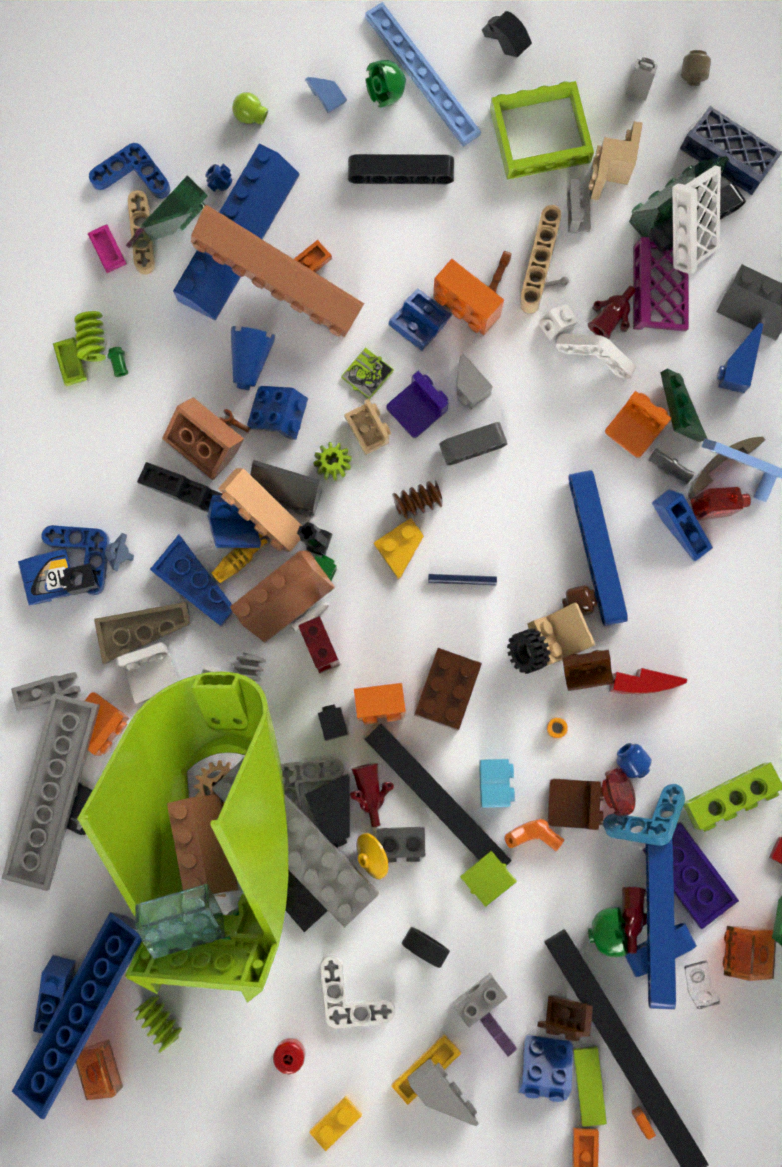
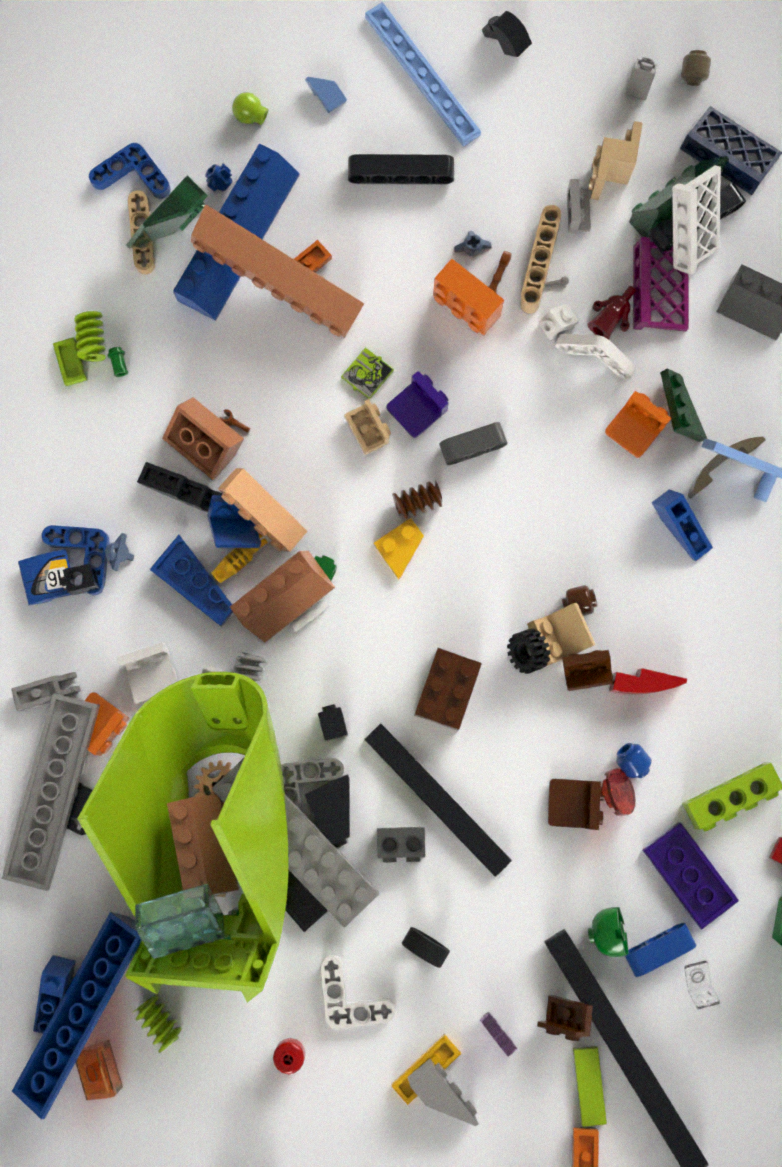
(107, 248): dark pink tile -> none
(134, 629): dark tan wing -> none
(249, 354): blue cone -> none
(278, 410): blue bracket -> none
(288, 487): dark grey slope -> none
(315, 538): black piece -> none
(319, 645): dark red panel -> none
(328, 454): lime gear -> none
(335, 1123): yellow plate -> none
(368, 792): dark red piece -> none
(372, 856): yellow dish -> none
(380, 702): orange brick -> none
(385, 82): green cylinder -> none
(420, 319): blue slope -> none
(462, 579): dark blue bar -> none
(471, 384): light grey slope -> none
(472, 244): none -> sand blue piece
(479, 1000): light grey brick -> none
(488, 878): lime piece -> none
(495, 783): medium azure brick -> none
(534, 830): orange arm -> none
(546, 1068): blue bracket -> none
(547, 161): lime window -> none
(564, 728): light orange axle -> none
(597, 548): blue beam -> none
(633, 914): dark red piece -> none
(643, 1123): orange tile -> none
(656, 824): dark azure beam -> none
(660, 927): blue beam -> none
(671, 466): dark grey pin -> none
(719, 503): clear red torso -> none
(739, 368): blue slope -> none
(749, 953): clear orange slope -> none

